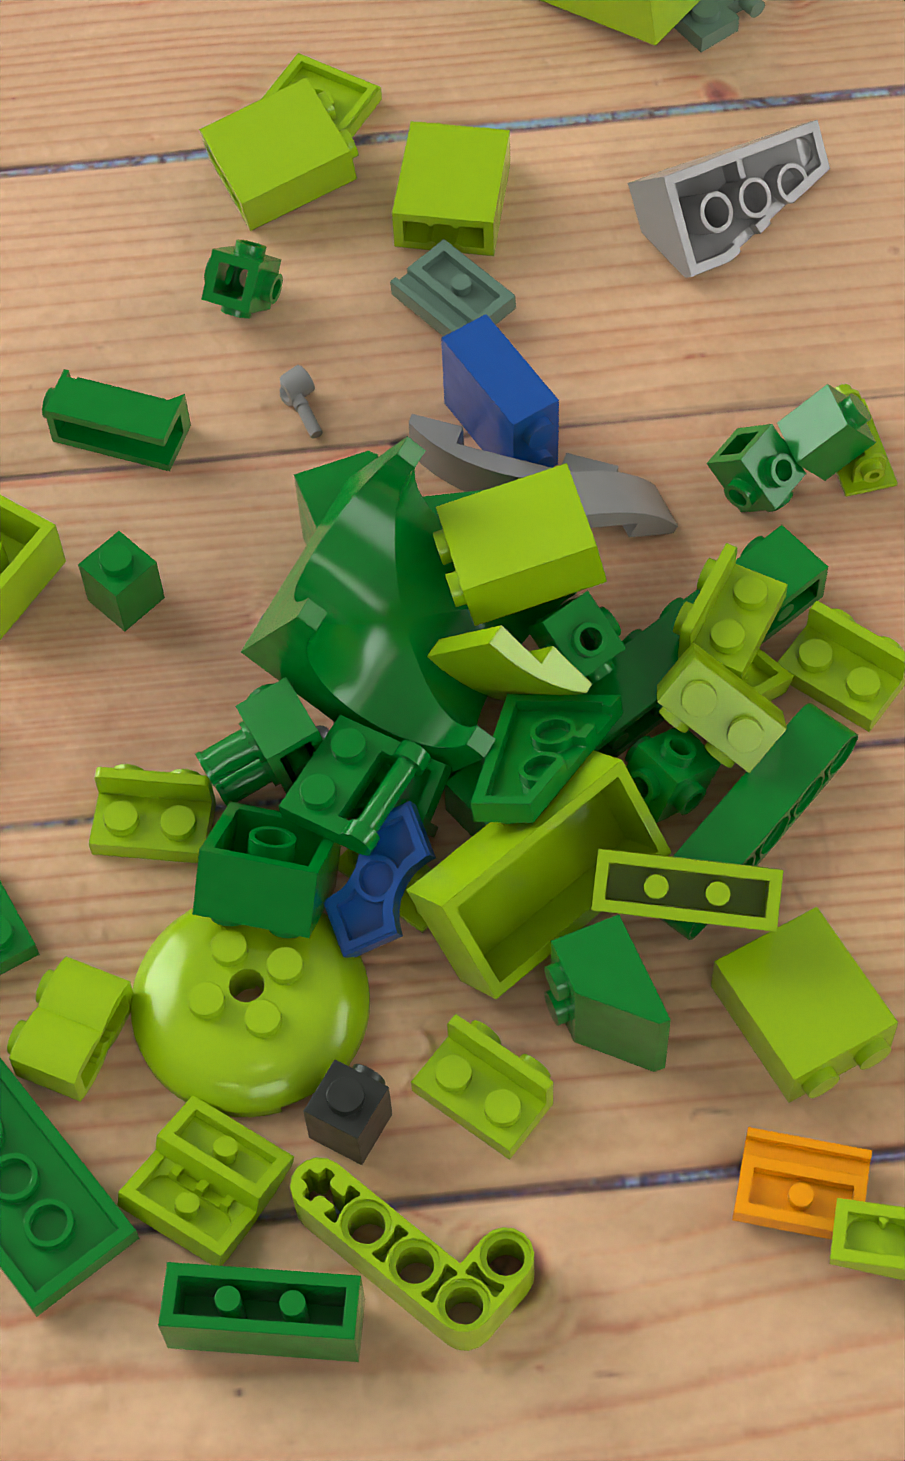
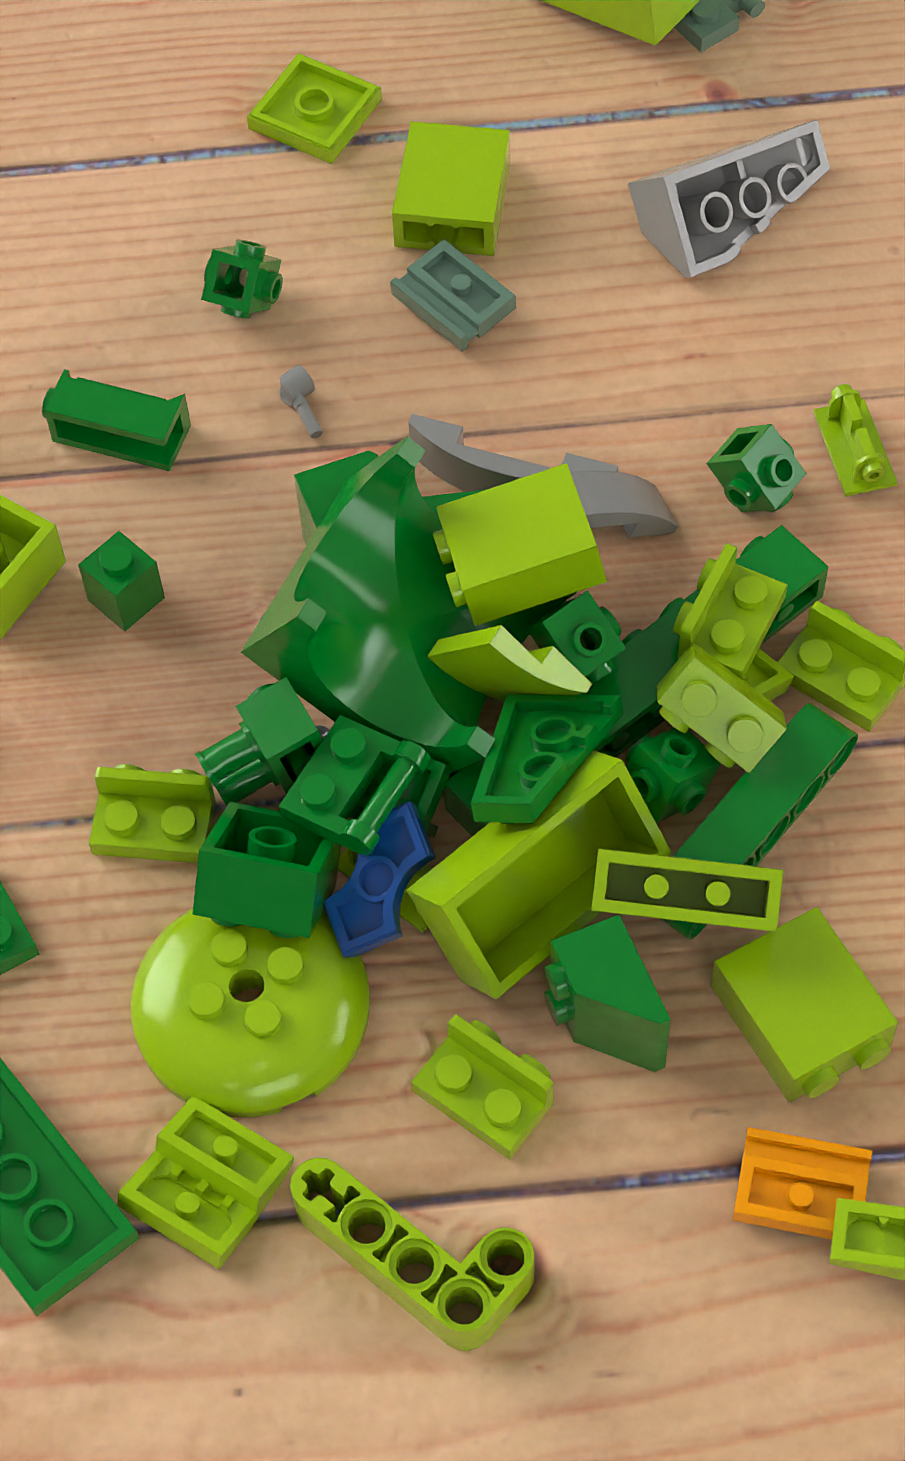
(70, 1028): lime brick -> none
(262, 1311): green brick -> none
(280, 152): lime brick -> none
(349, 1110): pearl dark grey brick -> none
(499, 394): blue brick -> none
(827, 431): green brick -> none

